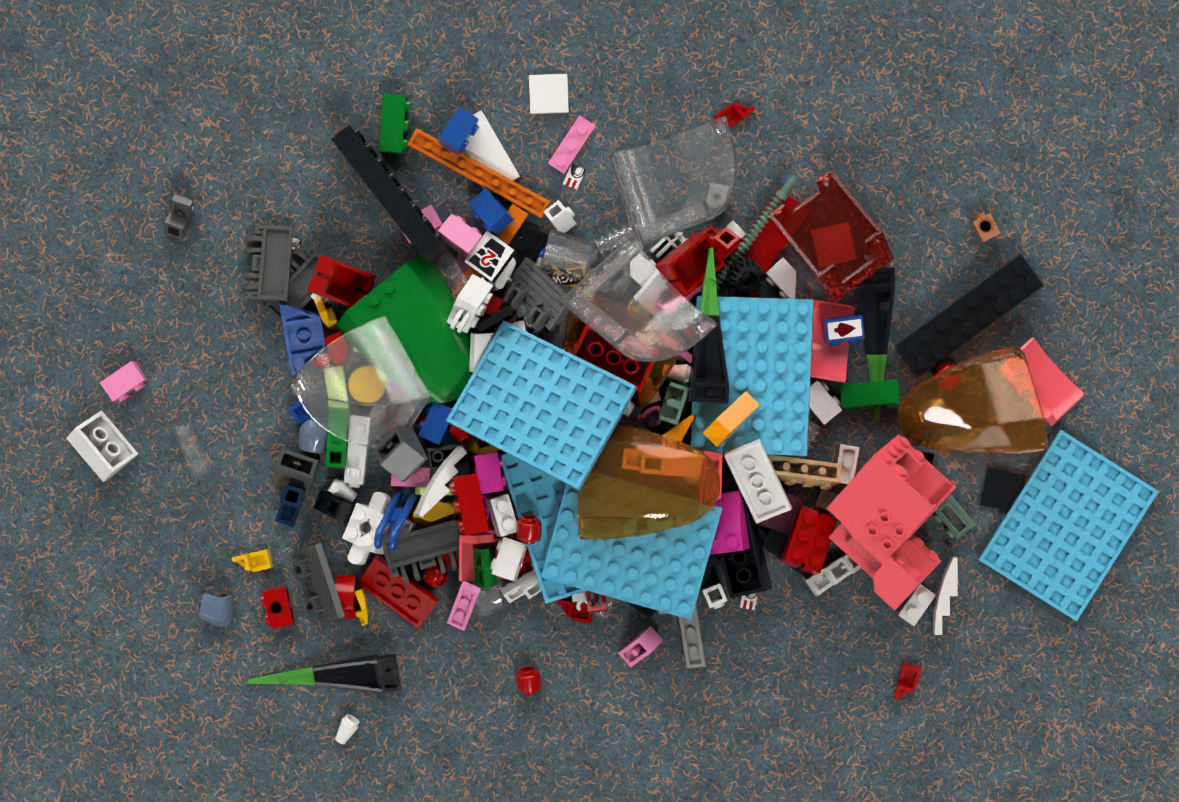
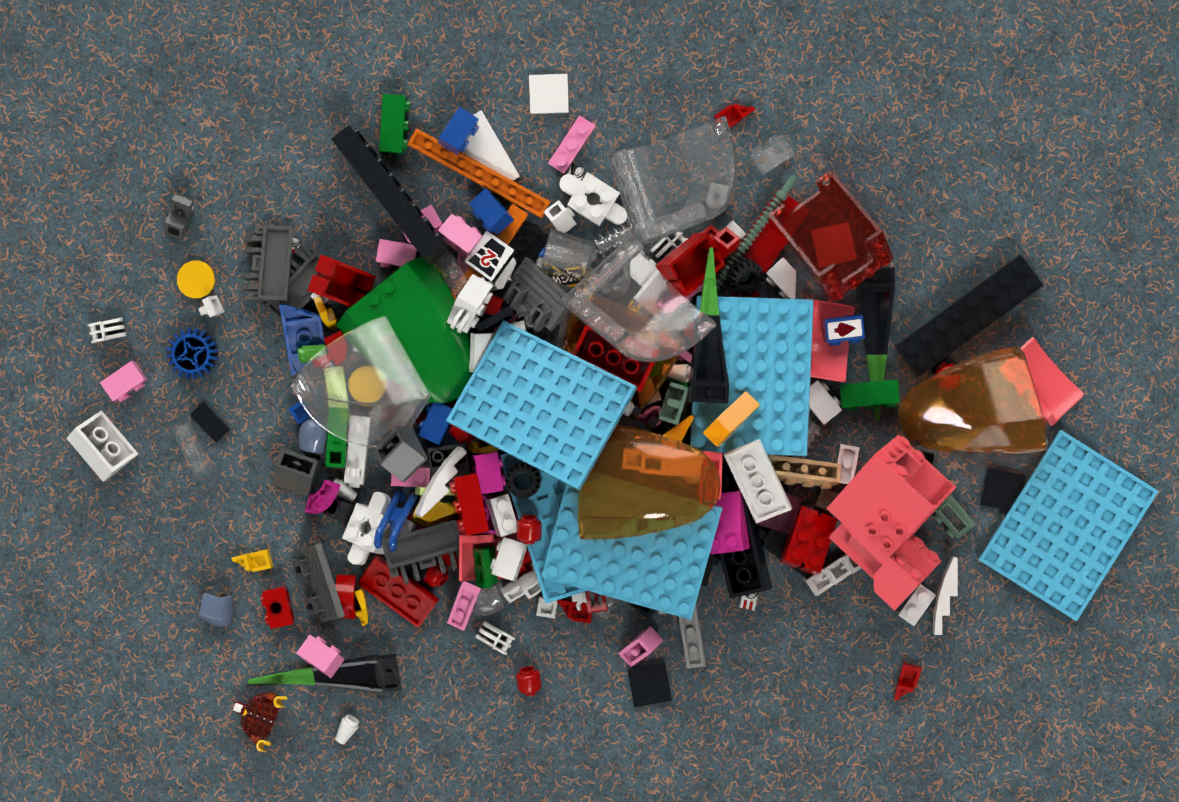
(104, 330): none -> white arm
(196, 279): none -> yellow tile
(196, 361): none -> blue gear
(210, 422): none -> black tile
(211, 306): none -> white tile
(259, 717): none -> clear red torso
(291, 503): dark blue brick -> none
(307, 352): none -> bright green cone
(320, 656): none -> bright pink brick
(323, 498): none -> dark pink tile
(395, 253): none -> bright pink brick
(506, 644): none -> white arm
(523, 492): none -> black tyre
(546, 609): none -> white tile
(593, 199): none -> white brick
(649, 684): none -> black tile
(714, 595): white brick -> none
(771, 155): none -> clear brick
(992, 231): nougat brick -> none

